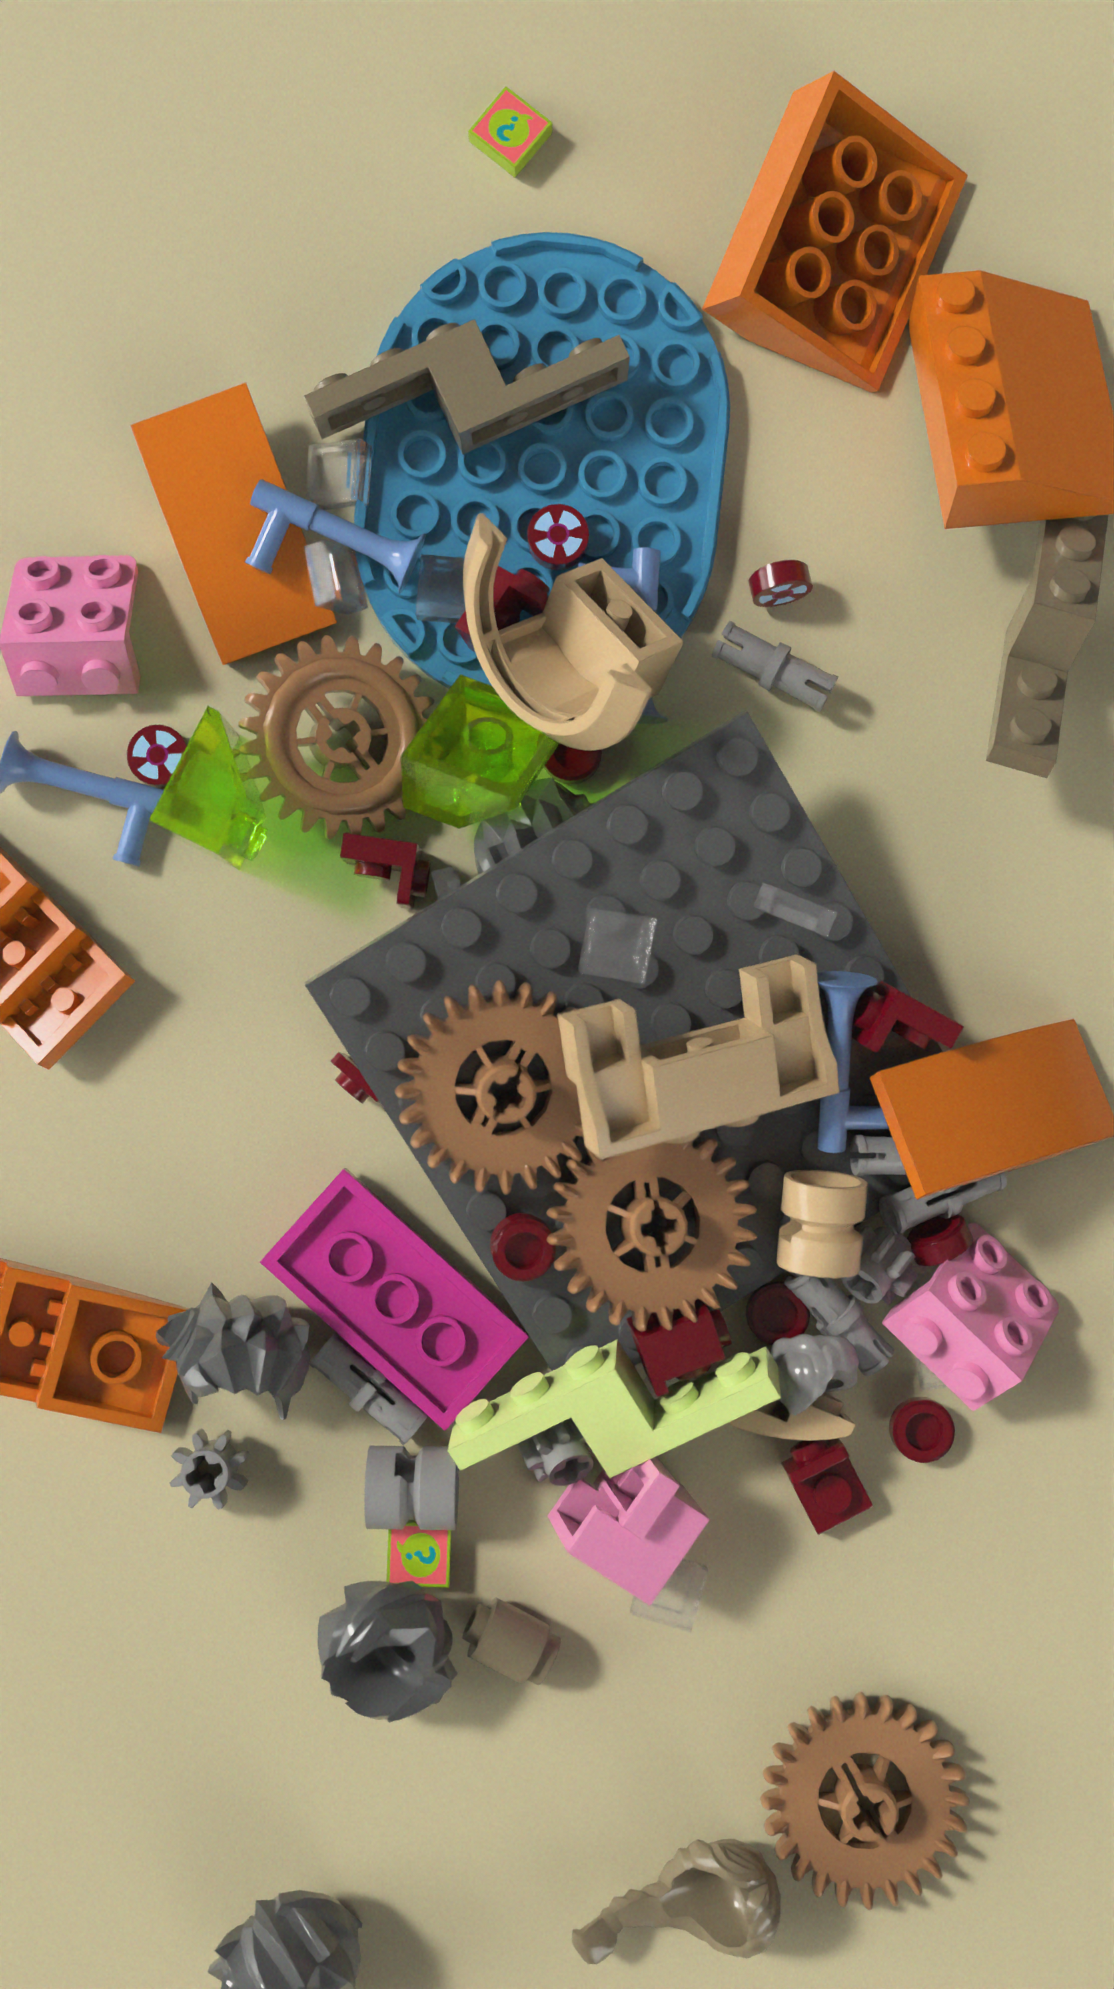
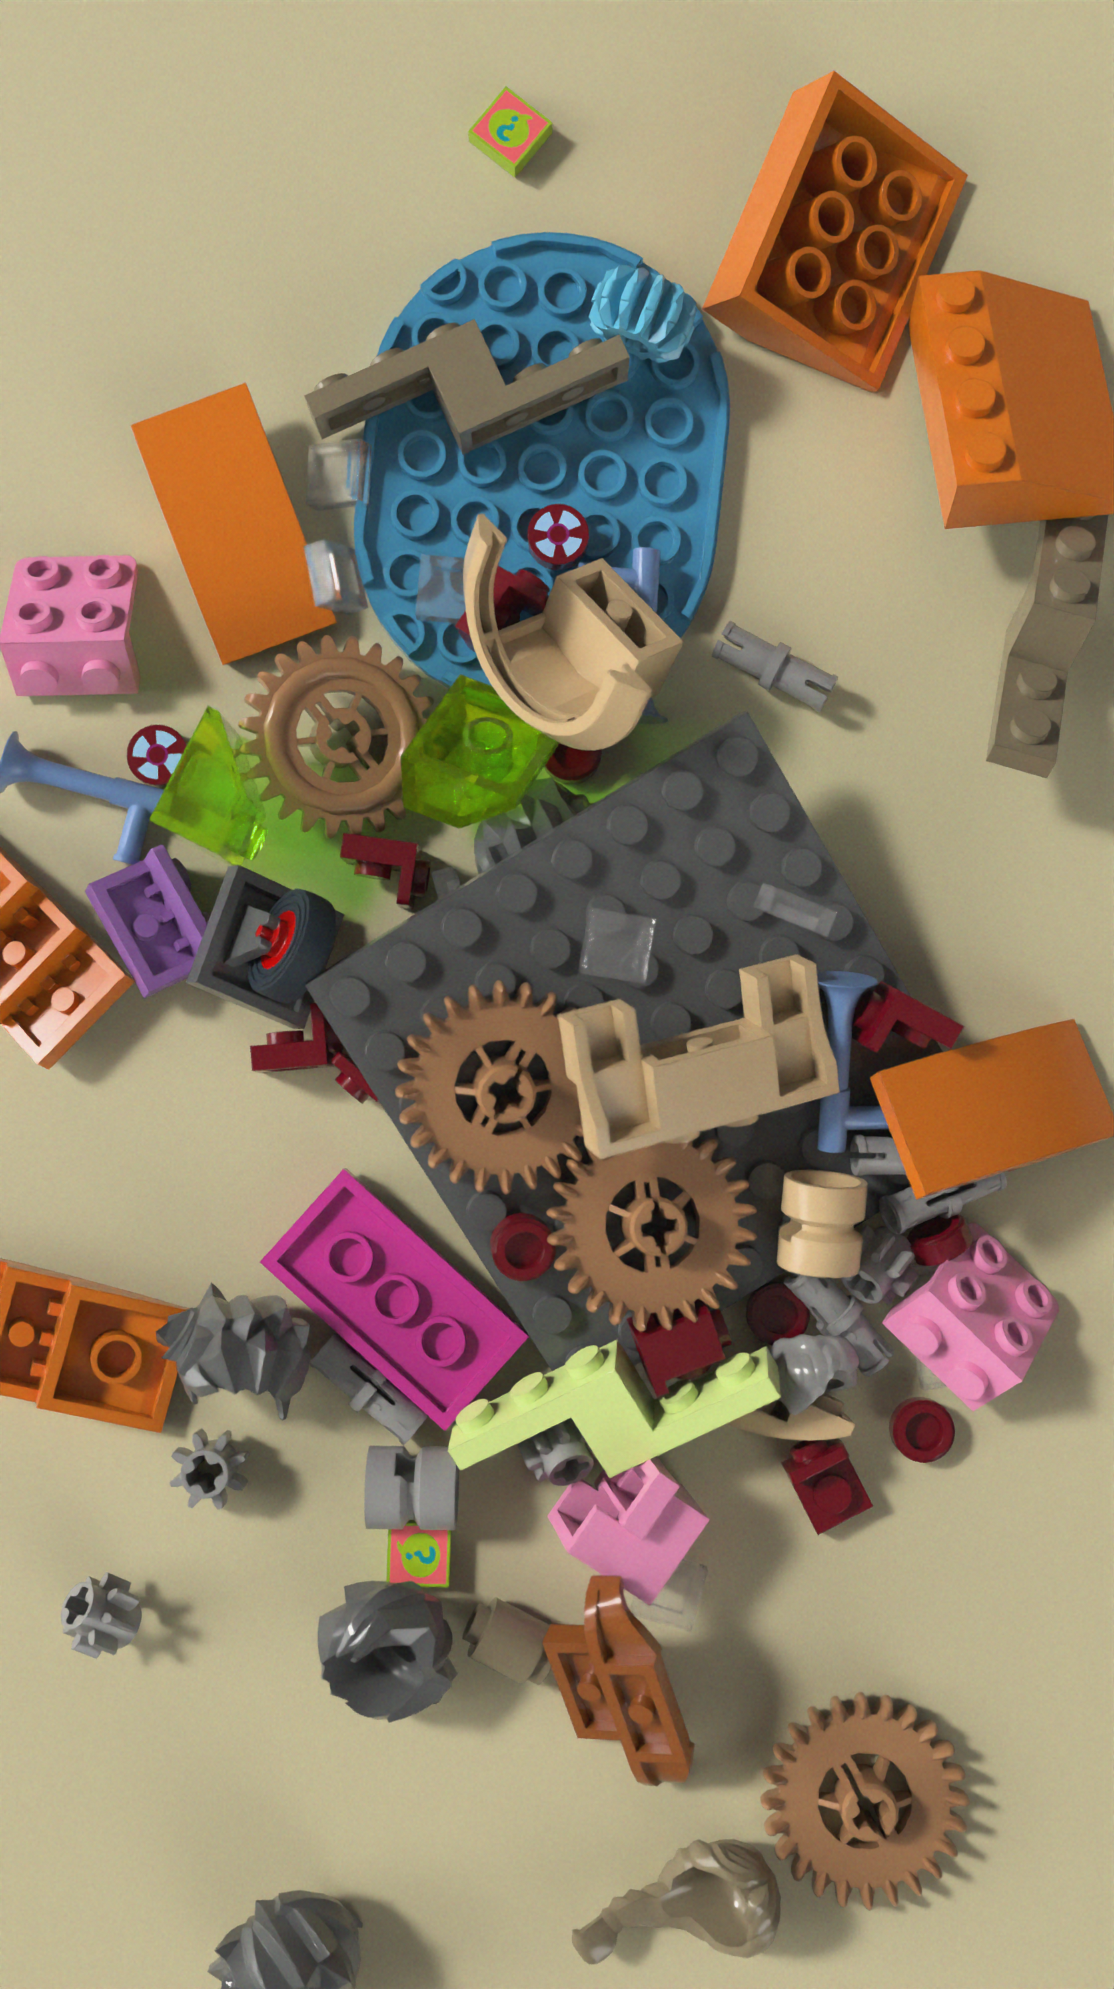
(101, 1615): none -> light grey gear
(151, 919): none -> medium lavender bracket
(265, 946): none -> plate
(289, 508): medium blue piece -> none
(290, 1052): none -> dark red bracket
(619, 1685): none -> dark orange plate
(645, 312): none -> medium azure gear
(780, 583): dark red tile -> none

